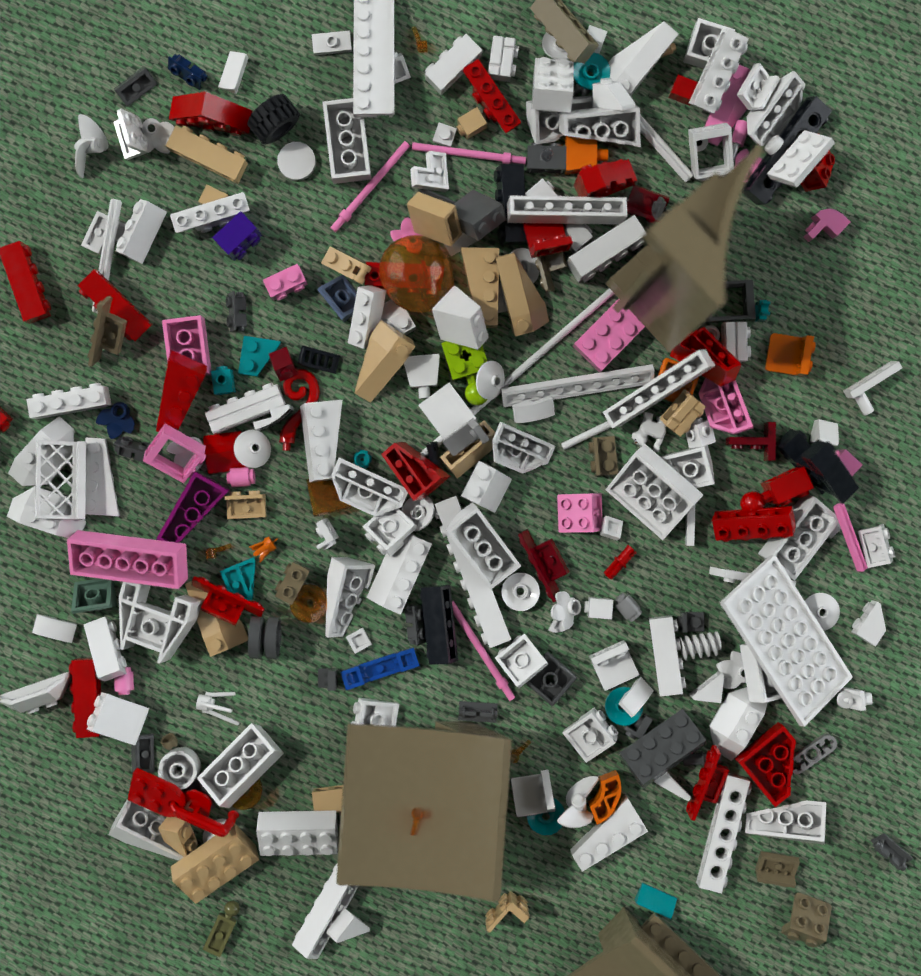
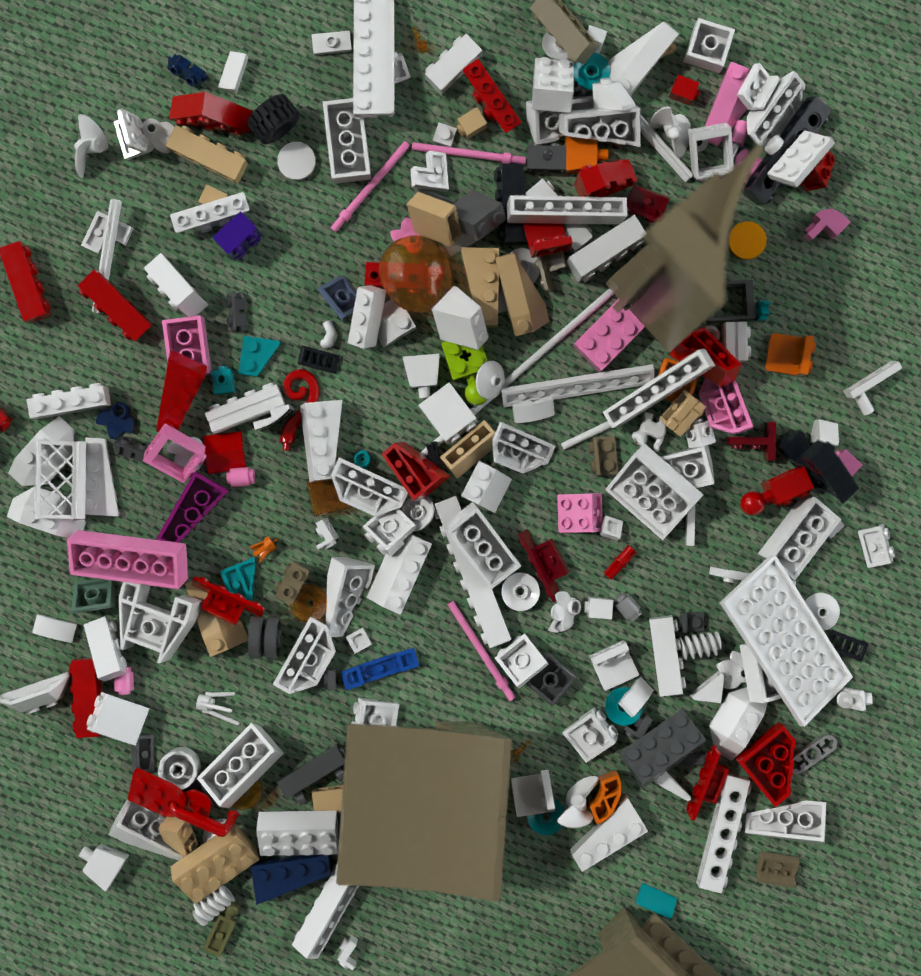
(103, 864): none -> white torso
(108, 332): dark tan bracket -> none
(135, 86): dark grey slope -> none
(140, 231): white brick -> none
(169, 741): dark tan hinge -> none
(174, 286): none -> white wedge
(211, 552): clear orange hand -> none
(213, 905): none -> white piece
(244, 452): white dish -> none
(246, 505): tan bracket -> none
(283, 364): dark red brick -> none
(285, 282): bright pink brick -> none
(286, 873): none -> dark blue wedge
(307, 659): none -> white wedge
(311, 771): none -> dark grey brick
(331, 335): none -> white arm
(345, 265): tan plate -> none
(346, 927): white slope -> none
(346, 949): none -> white bracket
(383, 358): tan wedge -> none
(415, 632): dark grey hinge -> none
(415, 821): clear orange hand -> none
(439, 624): black brick -> none
(464, 437): light grey bracket -> none
(477, 711): dark grey hinge -> none
(501, 58): white brick -> none
(507, 903): tan bracket -> none
(658, 208): dark grey bracket -> none
(675, 128): none -> white piece
(718, 71): white brick -> none
(747, 240): none -> light orange tile
(759, 524): red brick -> none
(808, 920): dark tan bracket -> none
(850, 537): bright pink axle -> none
(862, 650): none -> black slope
(871, 624): white slope -> none
(888, 848): dark grey hinge -> none

